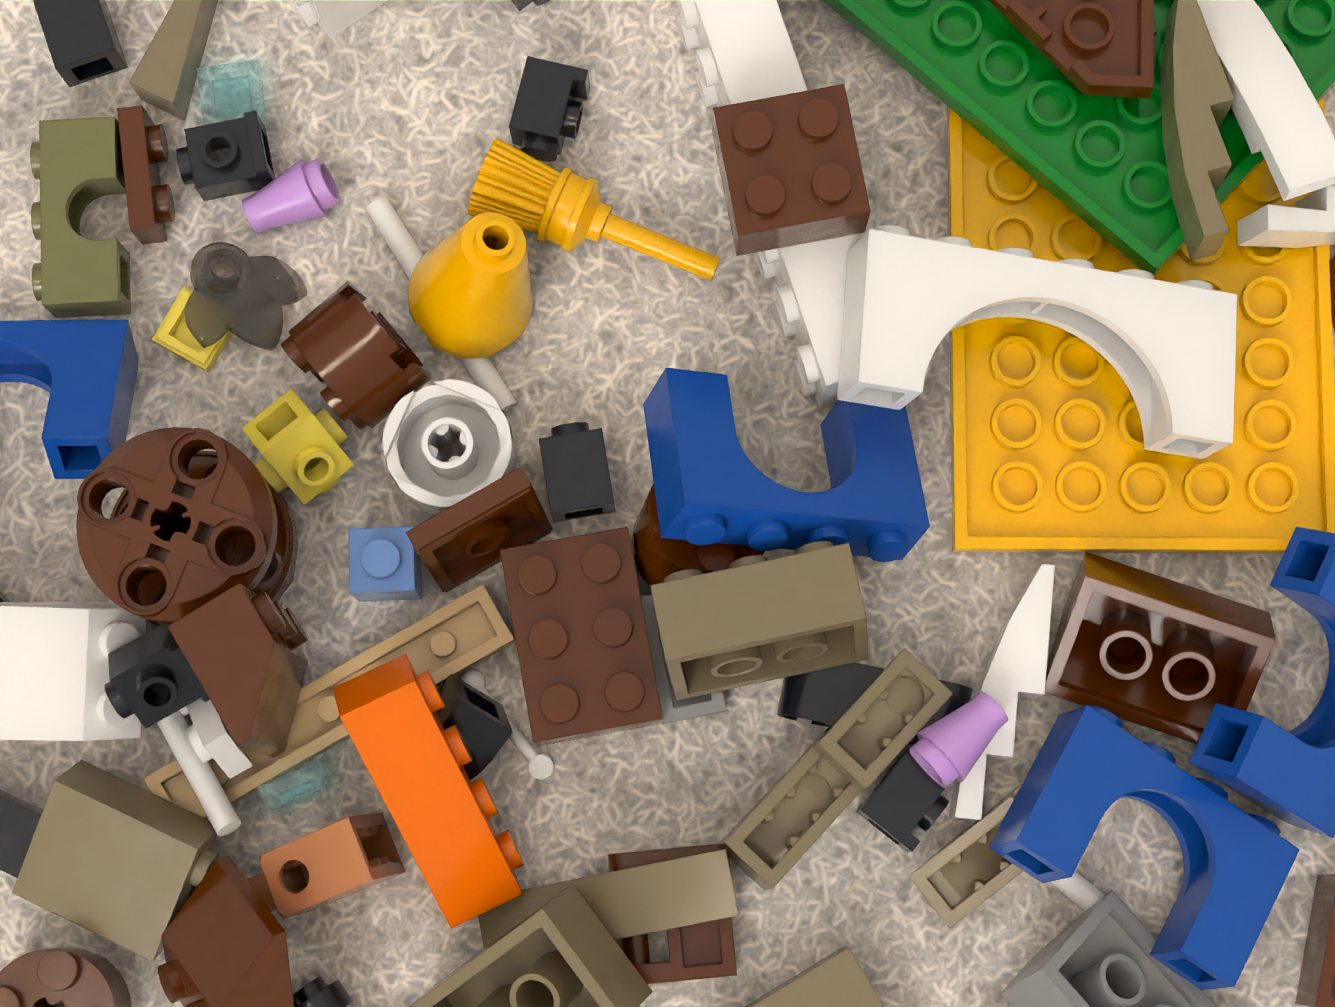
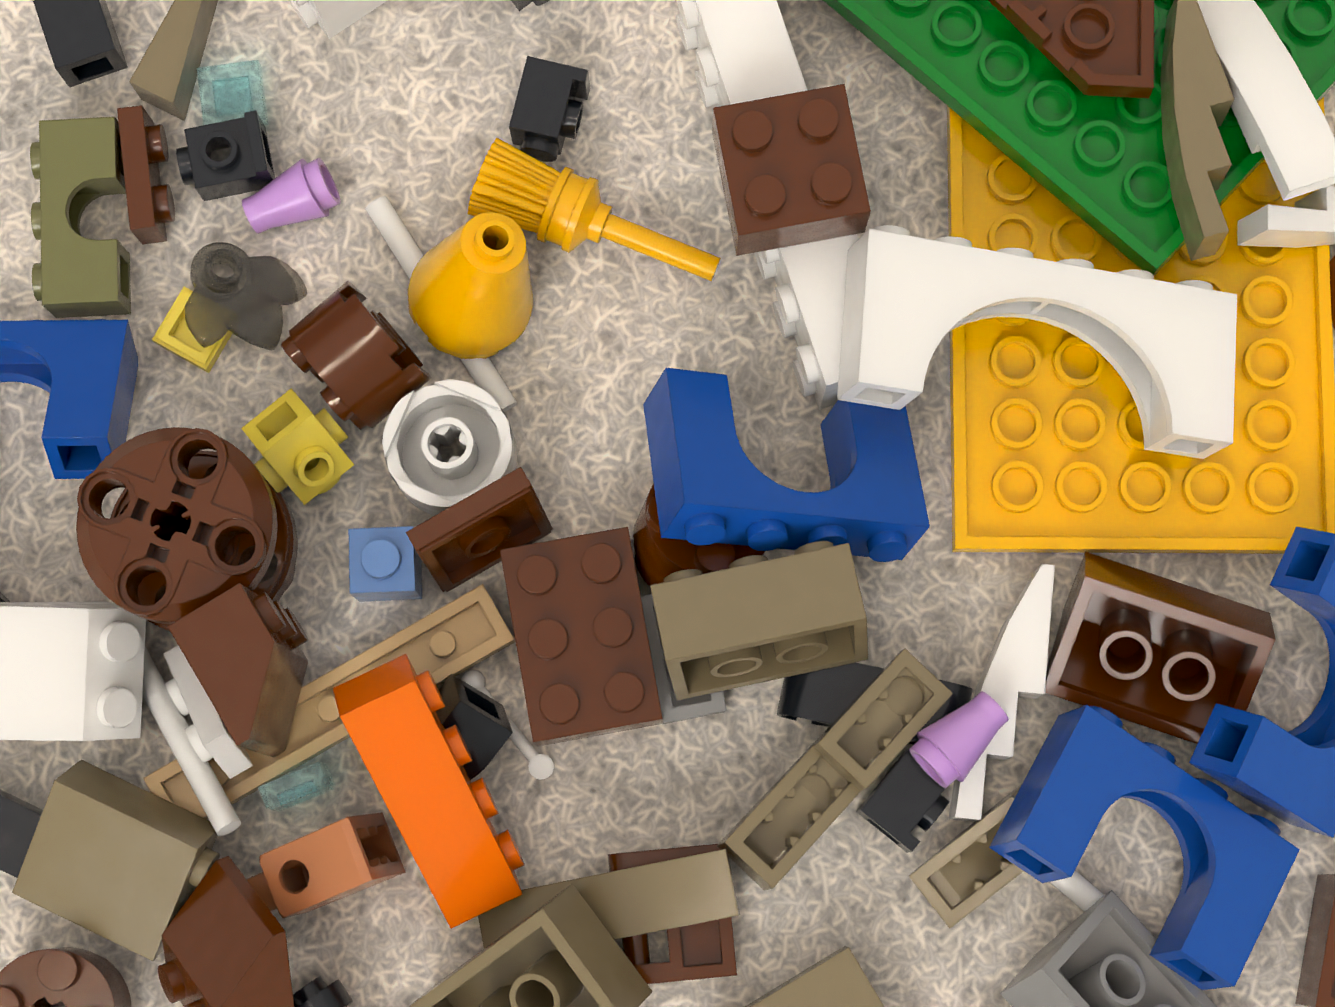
(151, 678): black brick -> none
(576, 472): black brick -> none

